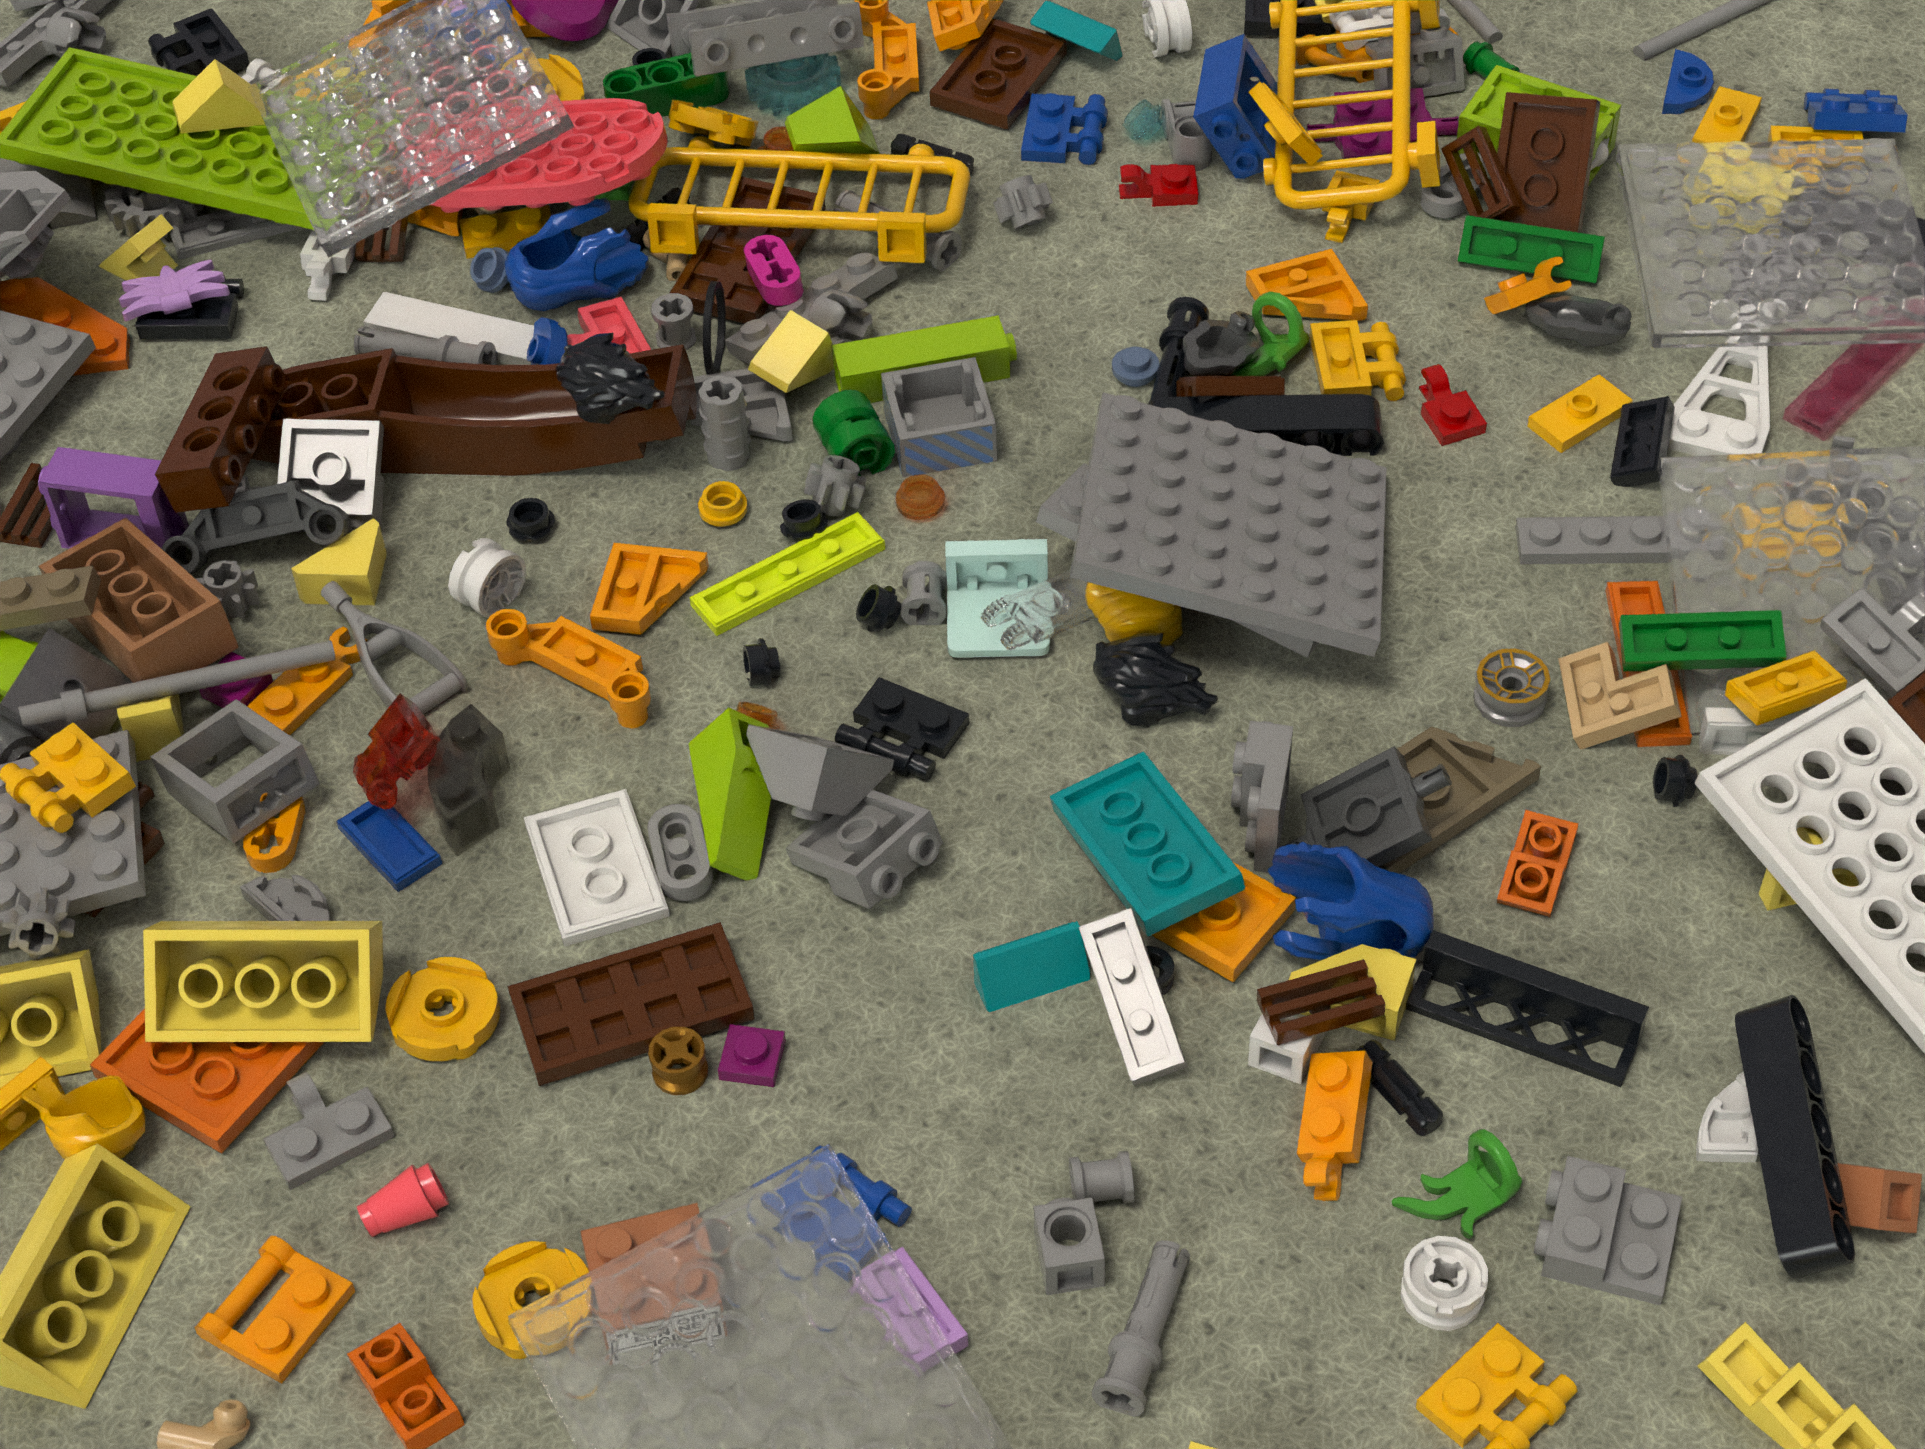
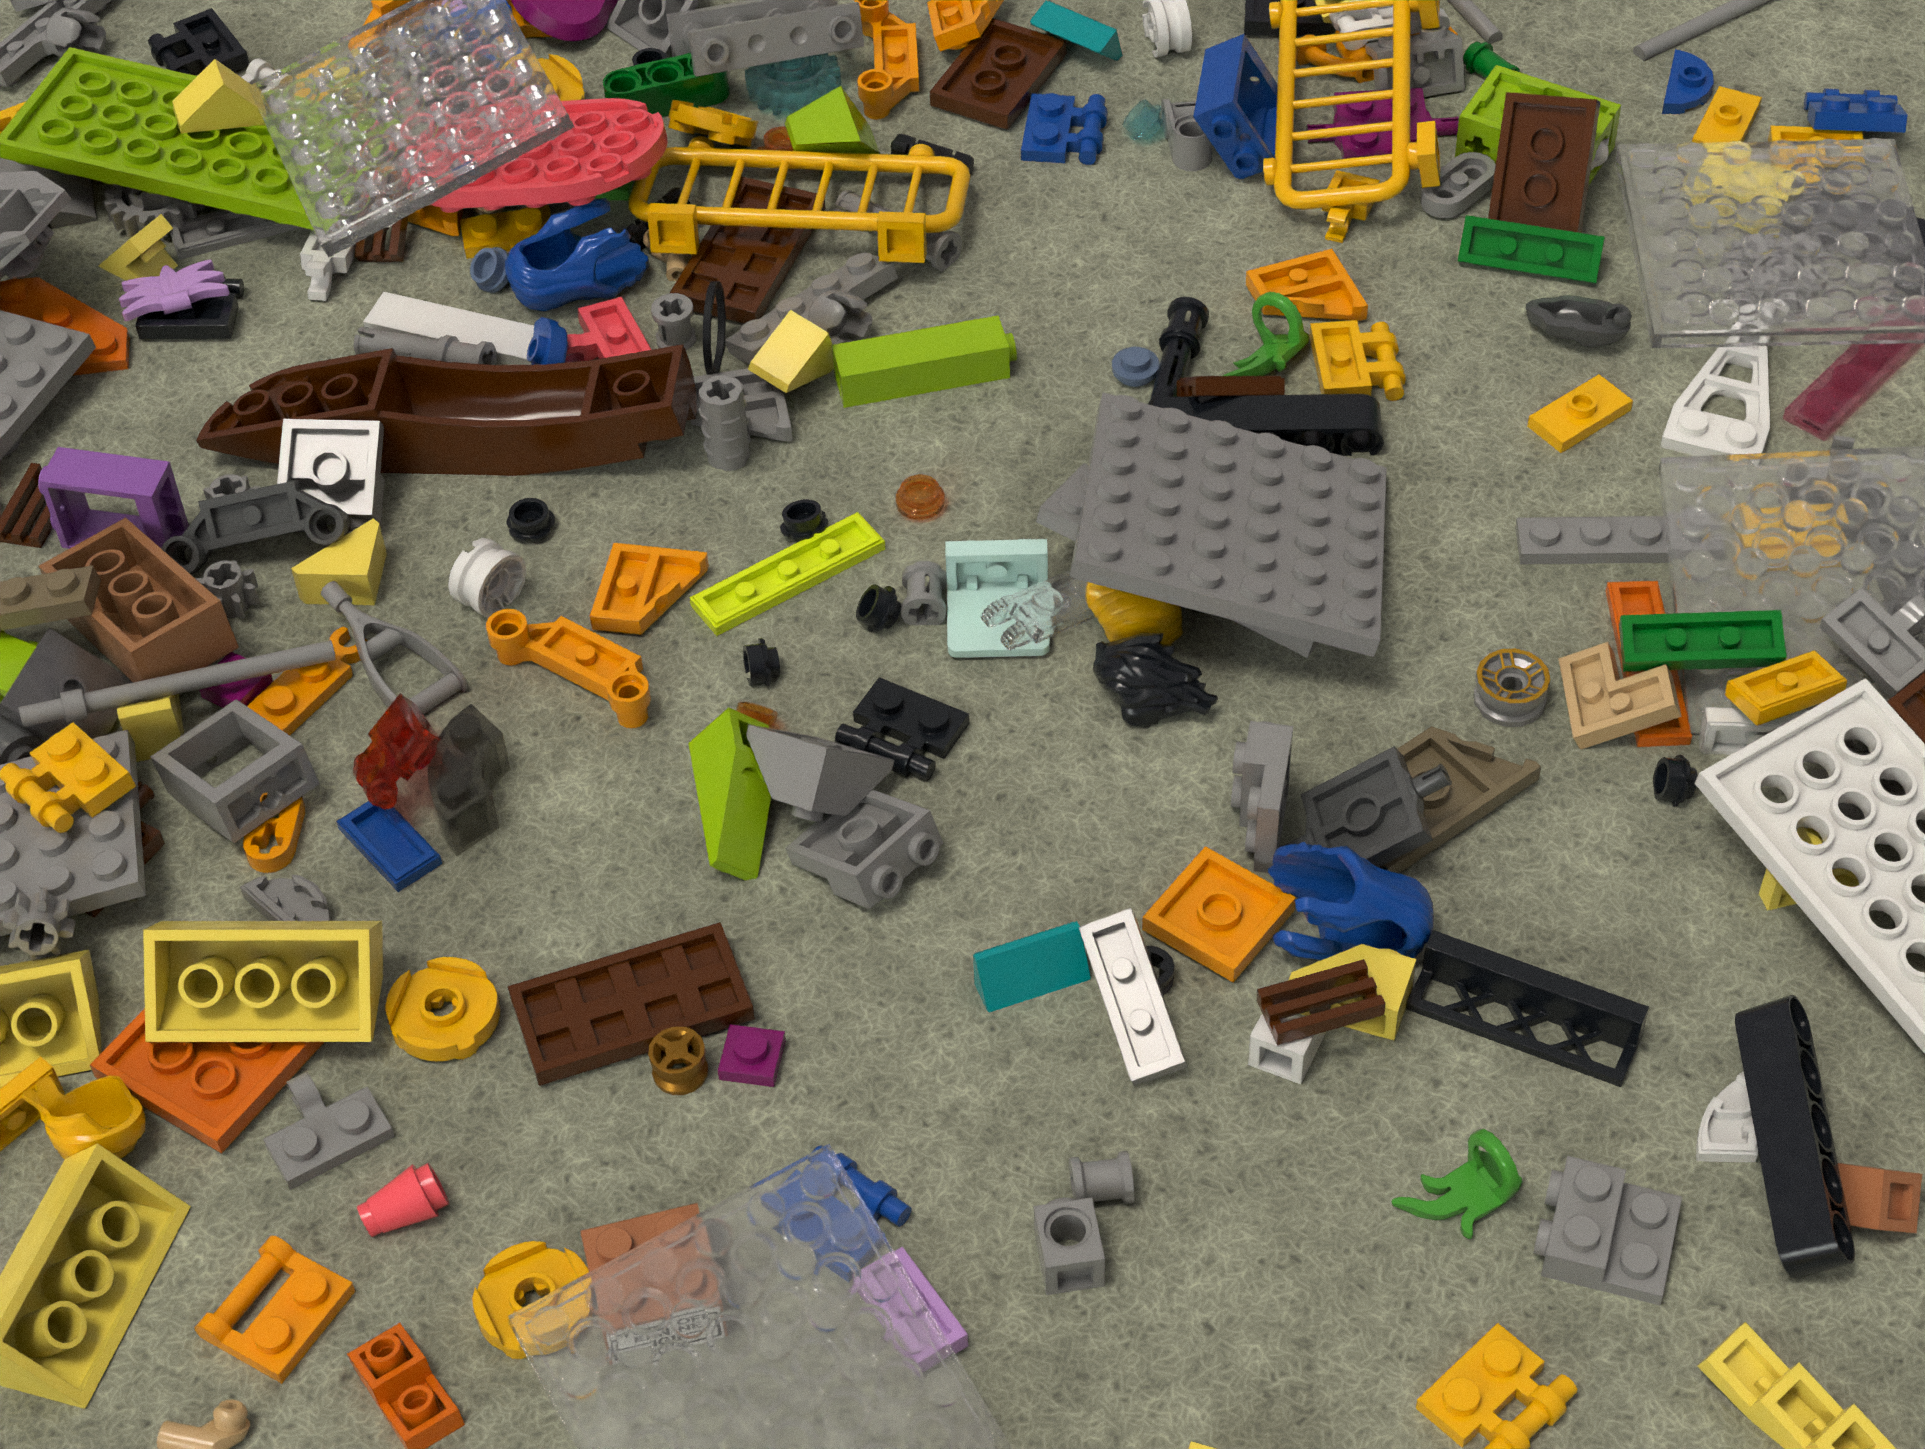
(221, 429): reddish brown brick -> none
(596, 867): white tile -> none
(605, 379): black hair -> none
(681, 854): light grey plate -> none
(724, 494): yellow plate -> none
(780, 266): dark pink beam -> none
(835, 485): light grey gear -> none
(853, 430): green wheel -> none
(939, 417): light grey container -> none
(1022, 202): light grey gear -> none
(1136, 1350): light grey pin -> none
(1147, 843): teal plate -> none
(1164, 184): red plate -> none
(1220, 345): dark grey arm -> none
(1284, 125): yellow plate -> none
(1333, 1118): light orange plate -> none
(1402, 1090): black axle -> none
(1437, 1303): white wheel -> none
(1448, 414): red plate -> none
(1495, 169): reddish brown tile -> none
(1518, 291): light orange plate -> none
(1537, 863): orange slope -> none
(1642, 441): black plate -> none

